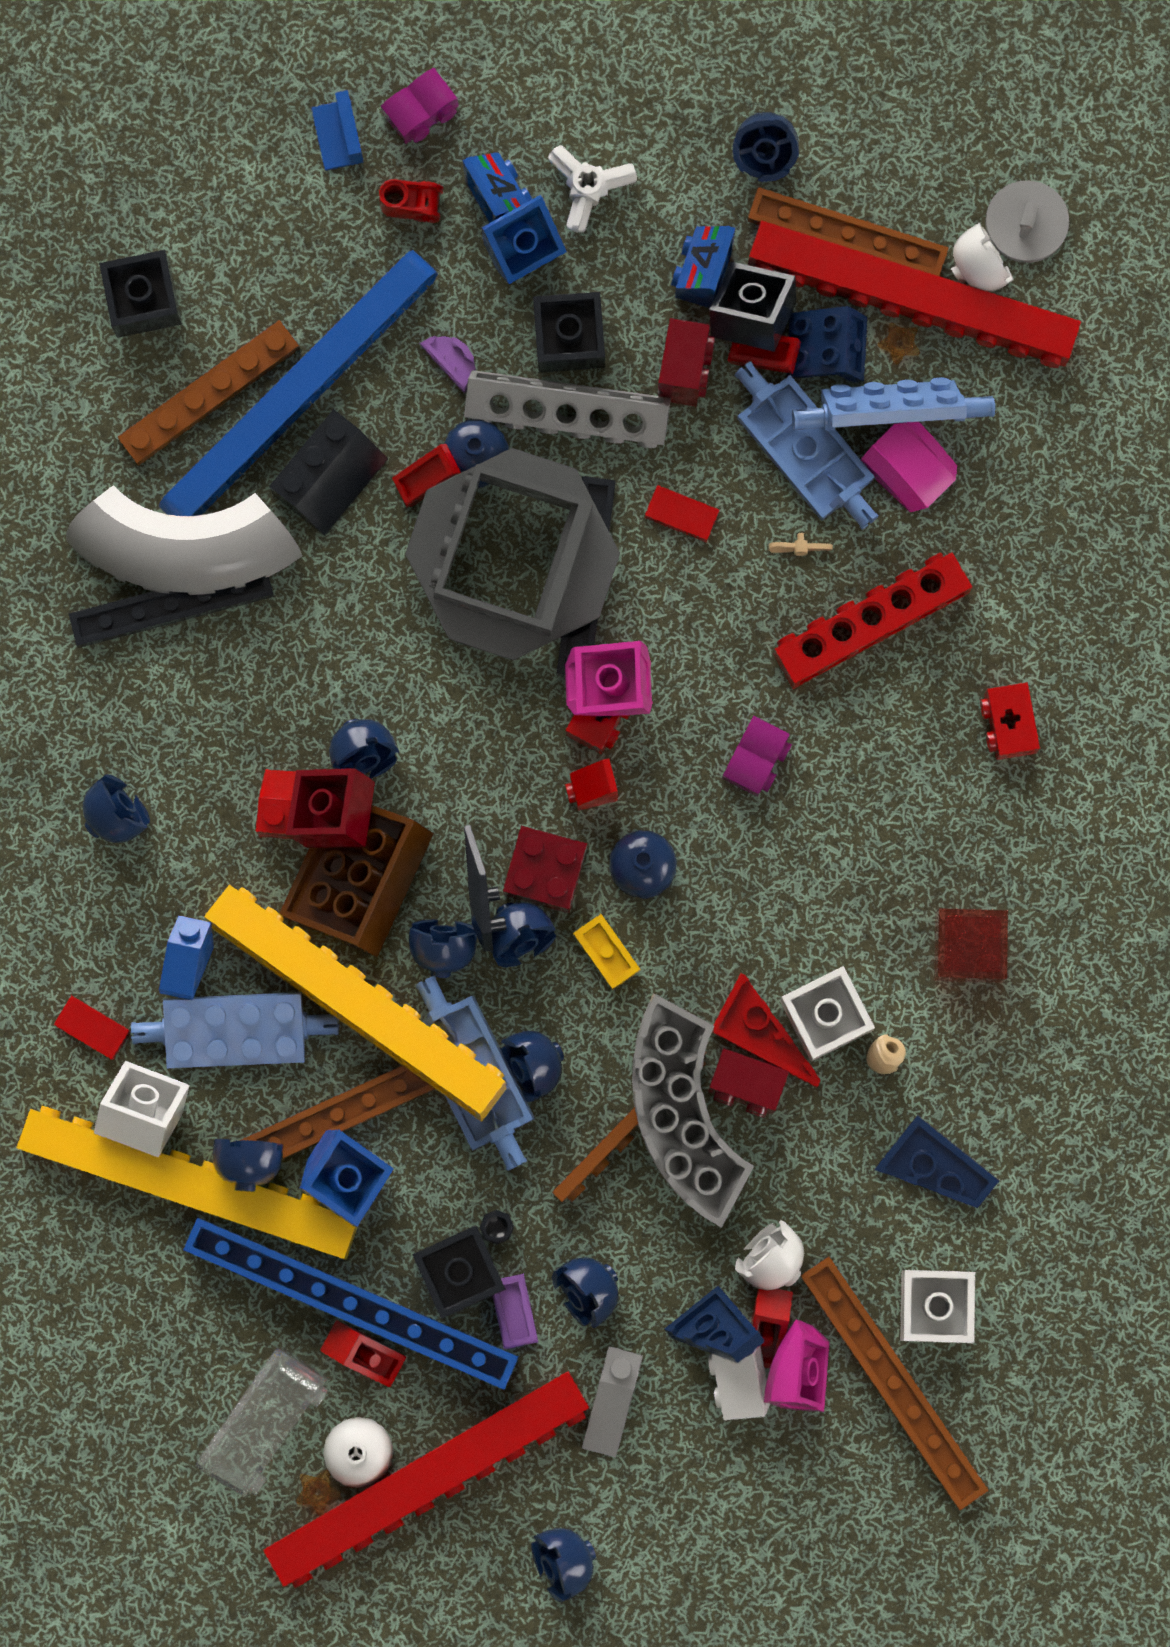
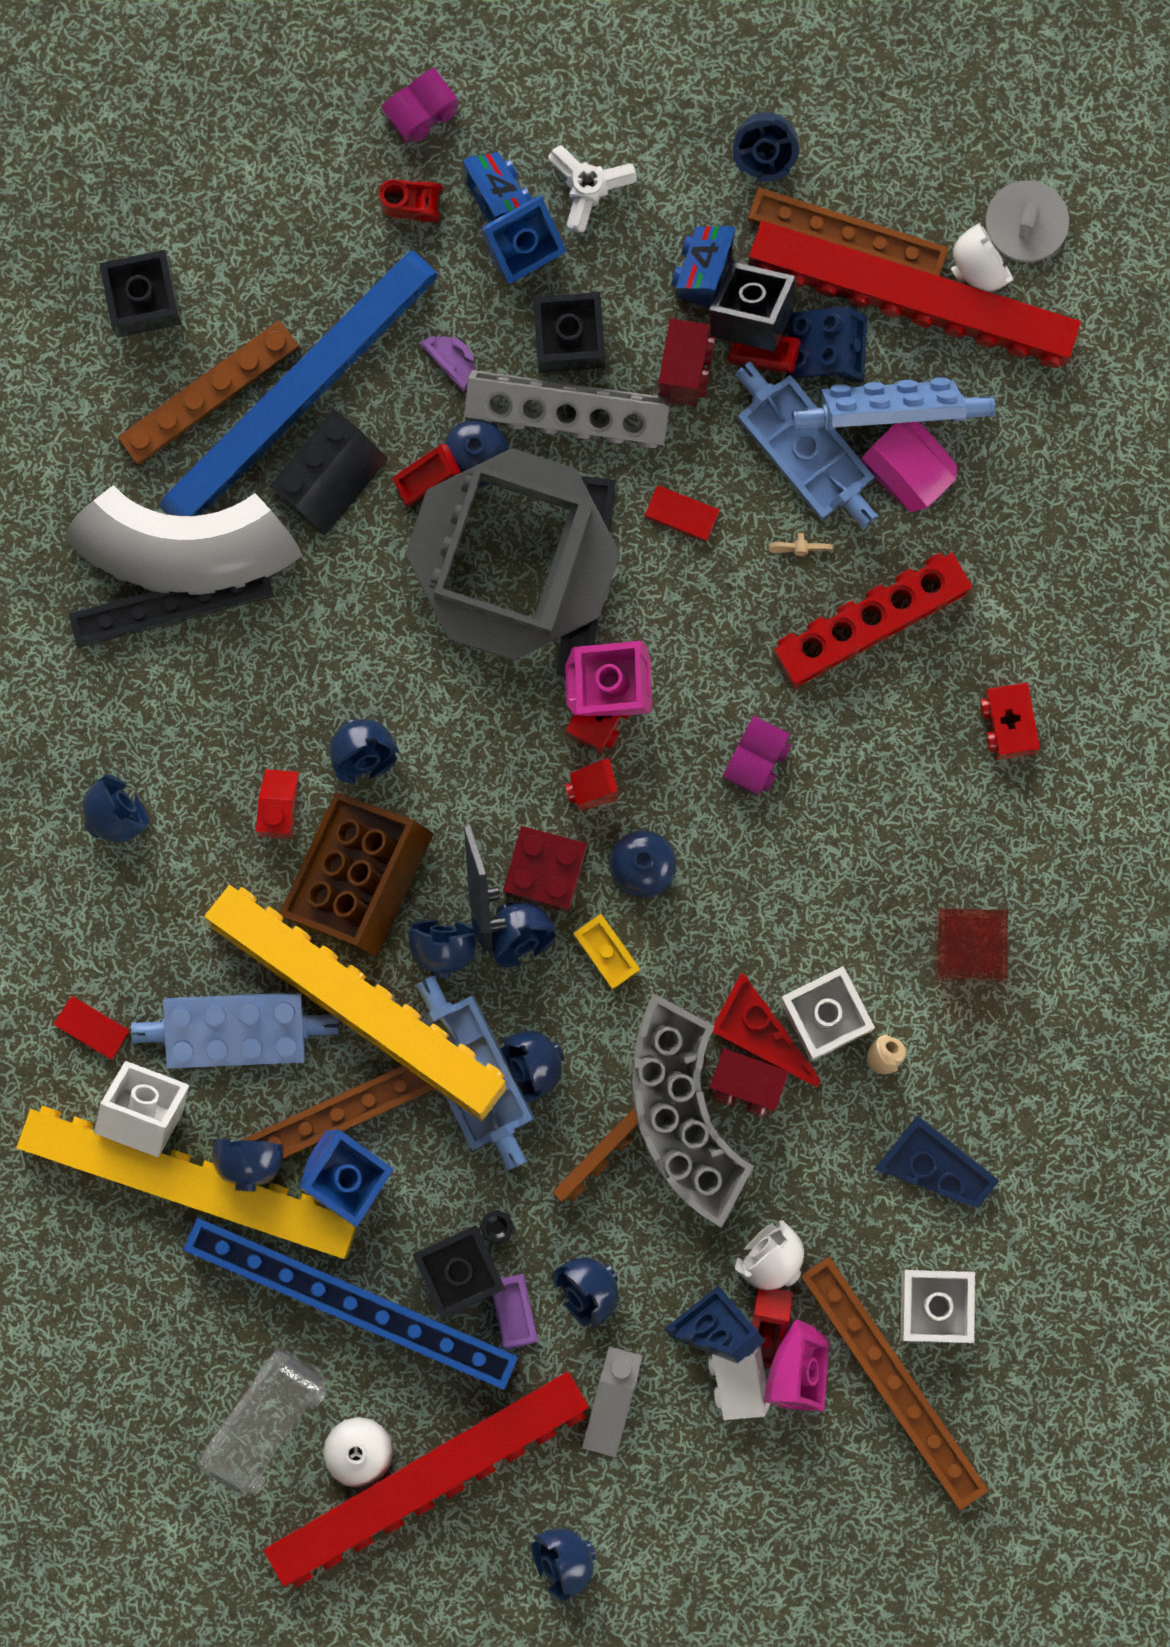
(186, 957): blue slope -> none
(327, 1492): clear orange plate -> none
(330, 808): dark red brick -> none
(337, 133): blue panel -> none
(362, 1353): red slope -> none
(899, 333): clear orange plate -> none

